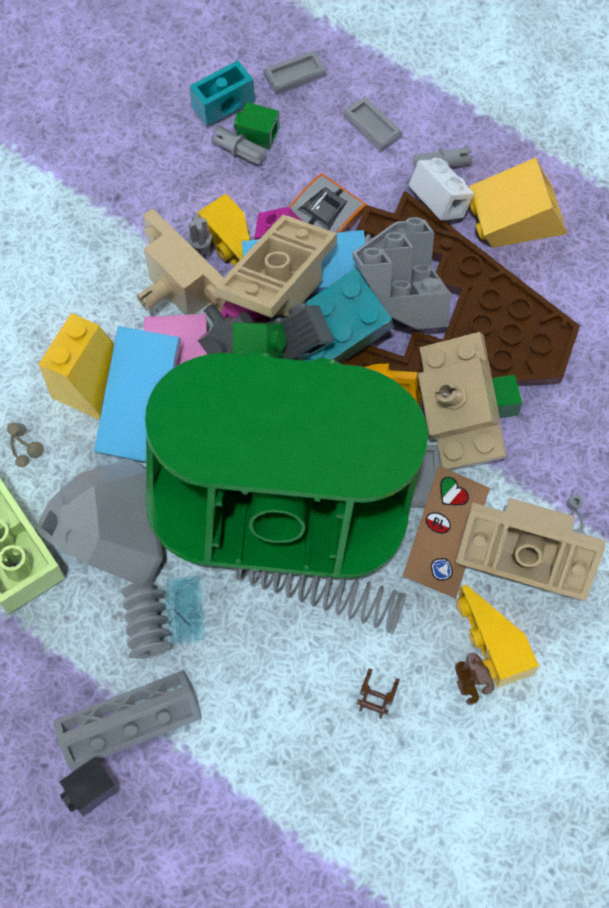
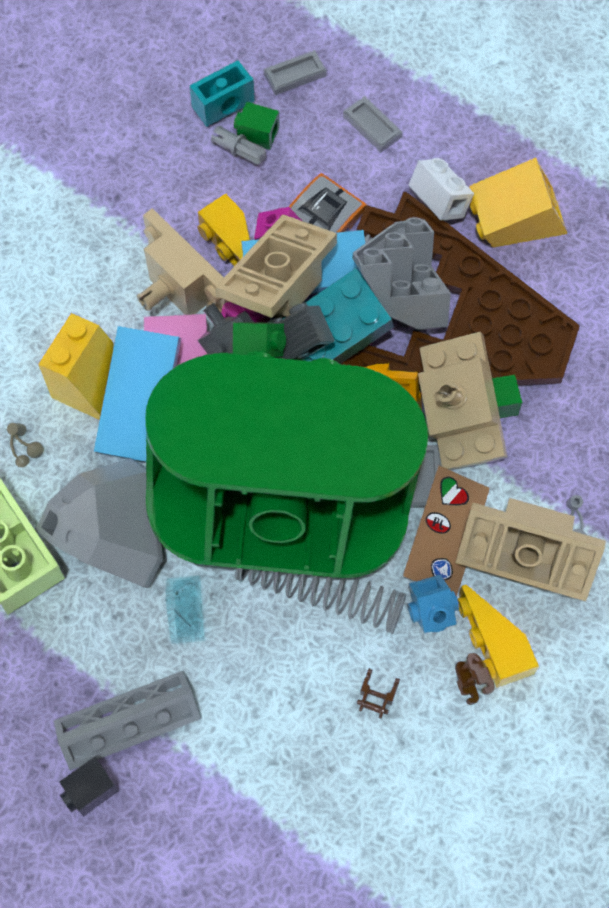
(144, 620): light grey piece -> none
(199, 236): light grey axle -> none
(432, 604): none -> dark azure brick
(453, 157): light grey axle -> none

